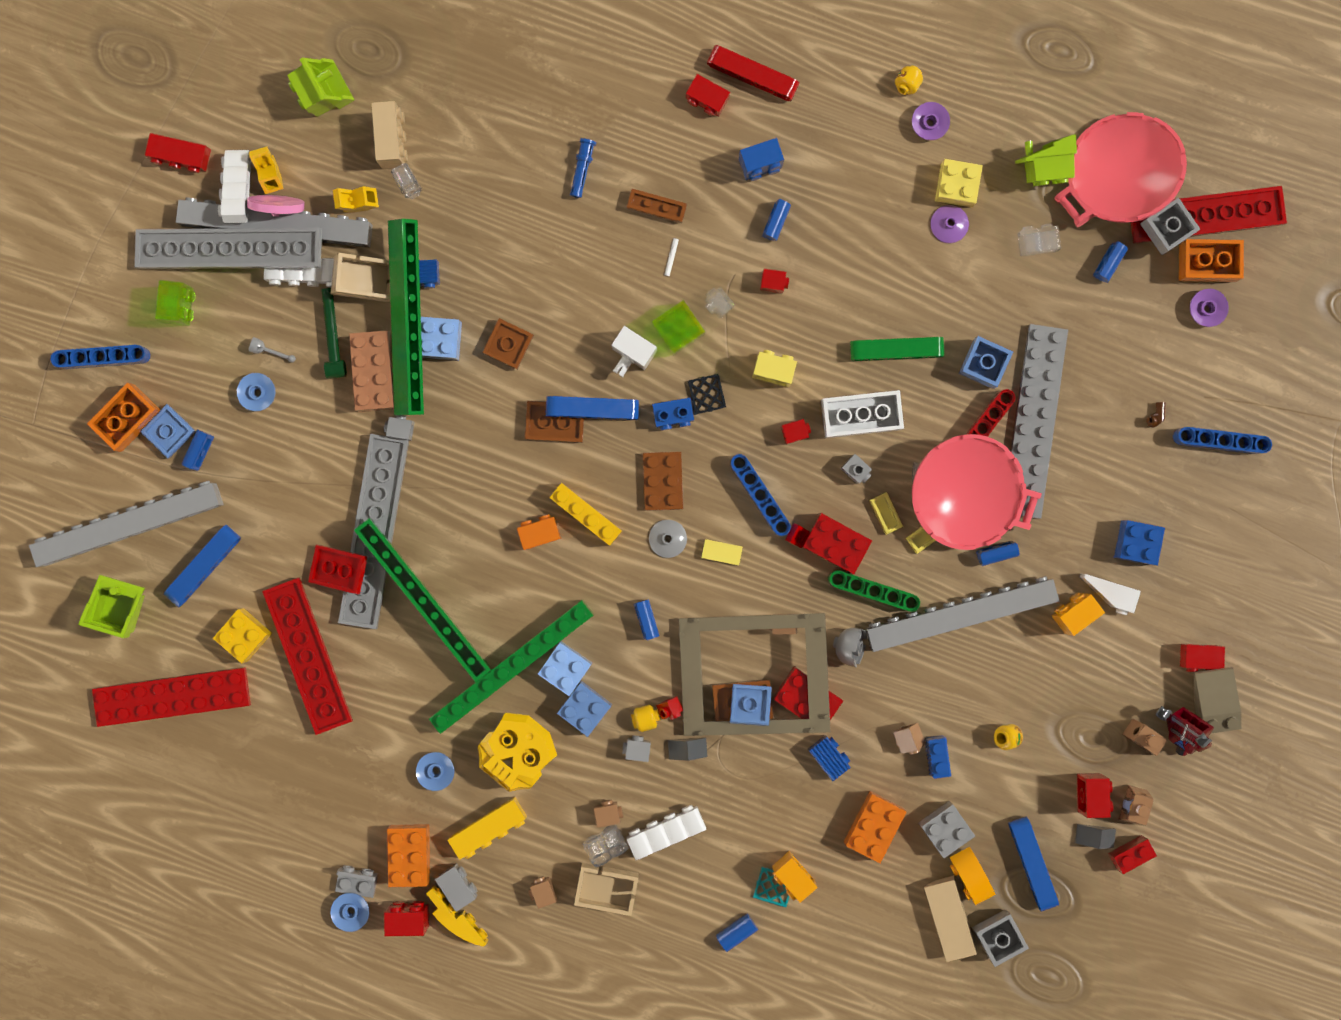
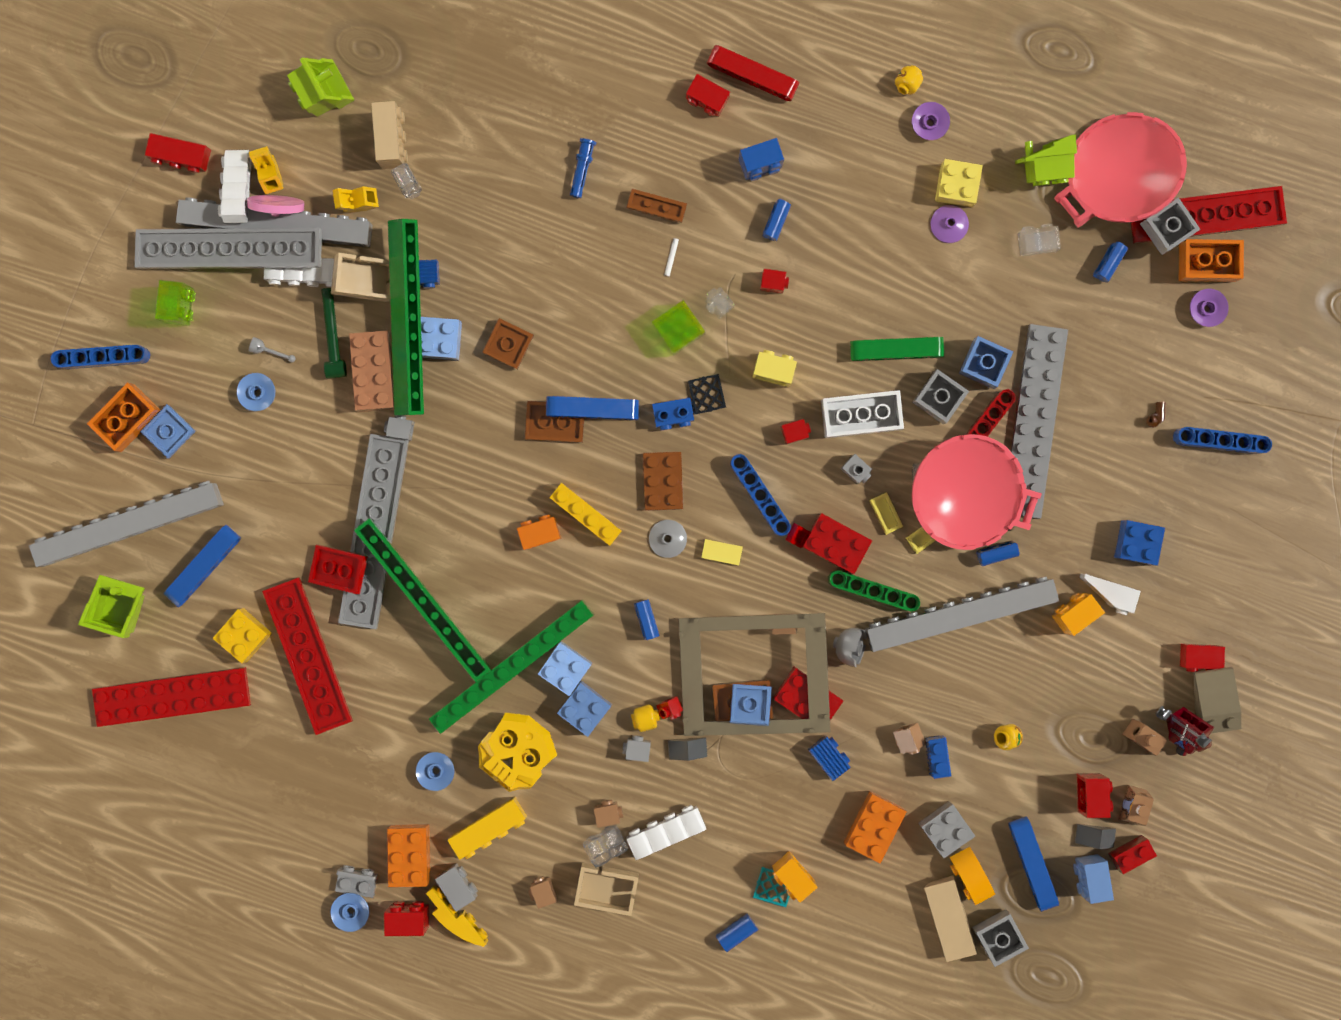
(197, 450): blue brick -> none
(633, 350): white brick -> none
(940, 396): none -> light grey brick
(1093, 878): none -> medium blue brick

